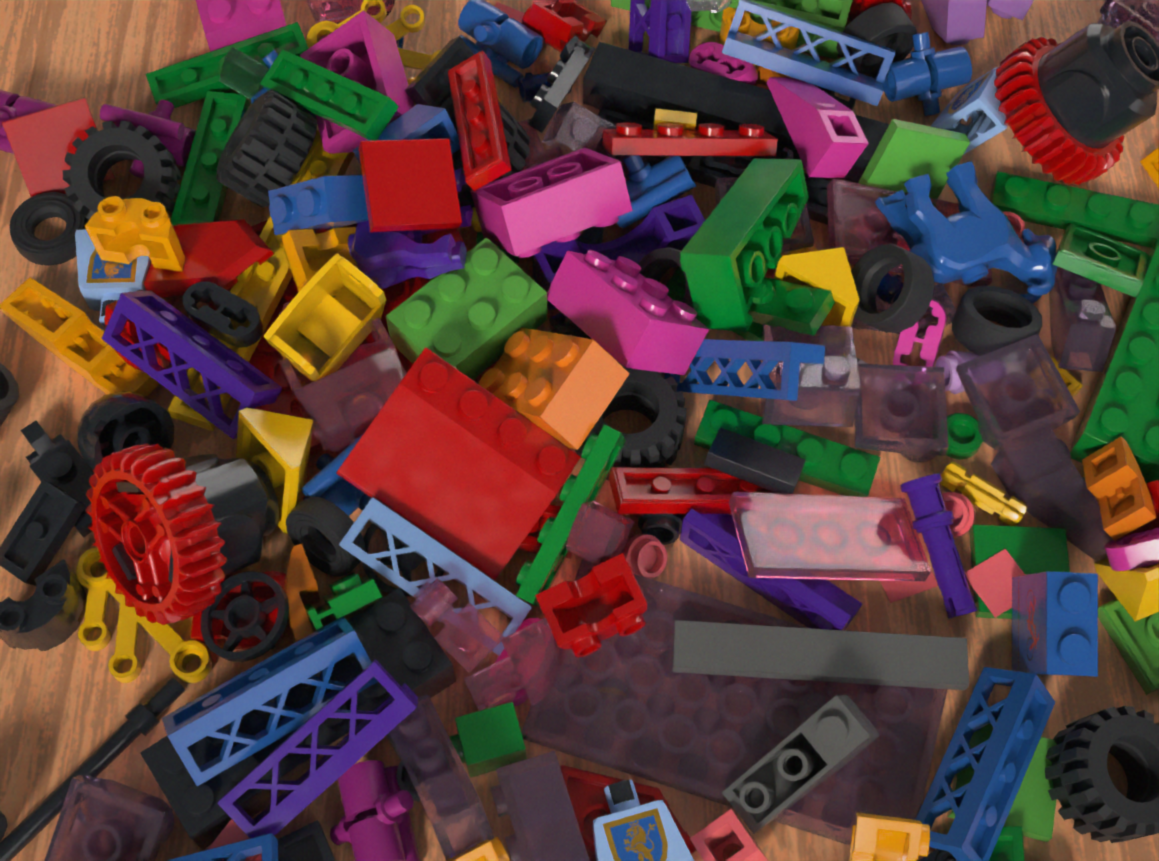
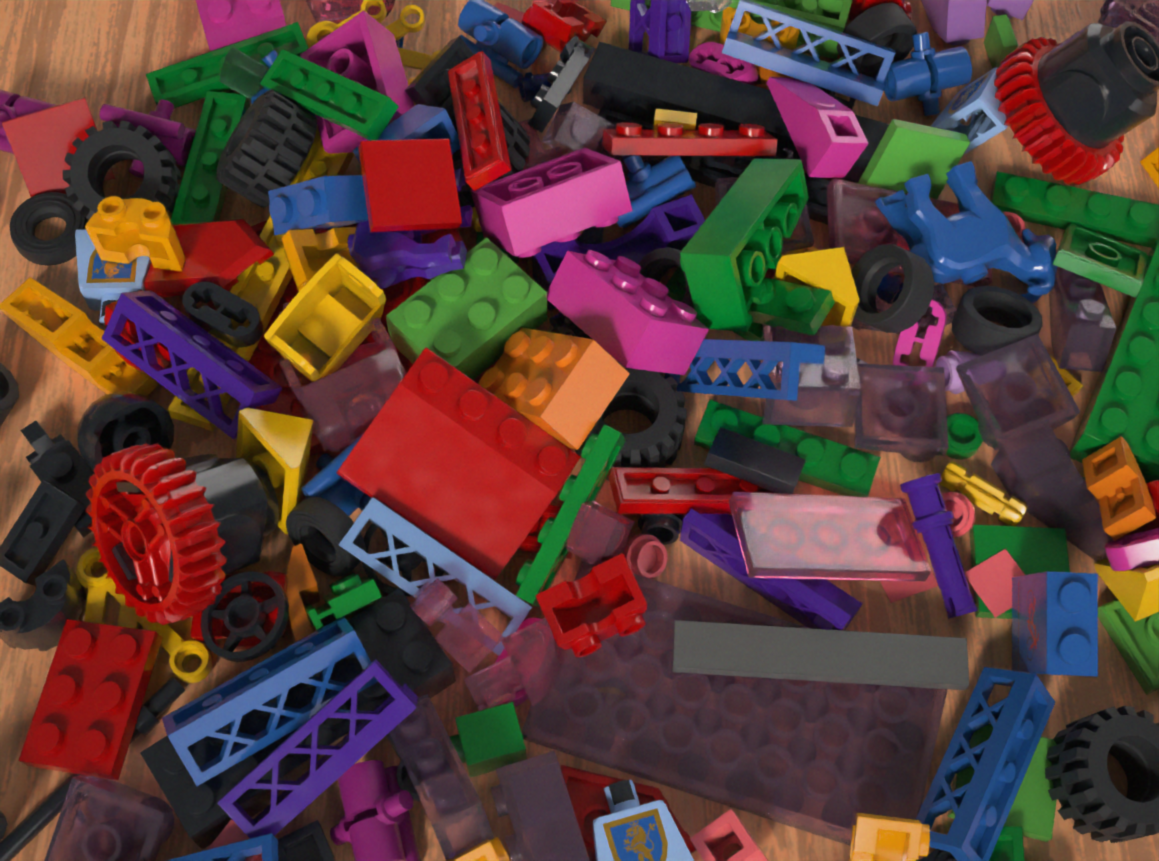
(91, 699): none -> red plate
(801, 762): dark grey slope -> none
(999, 40): none -> bright green tile

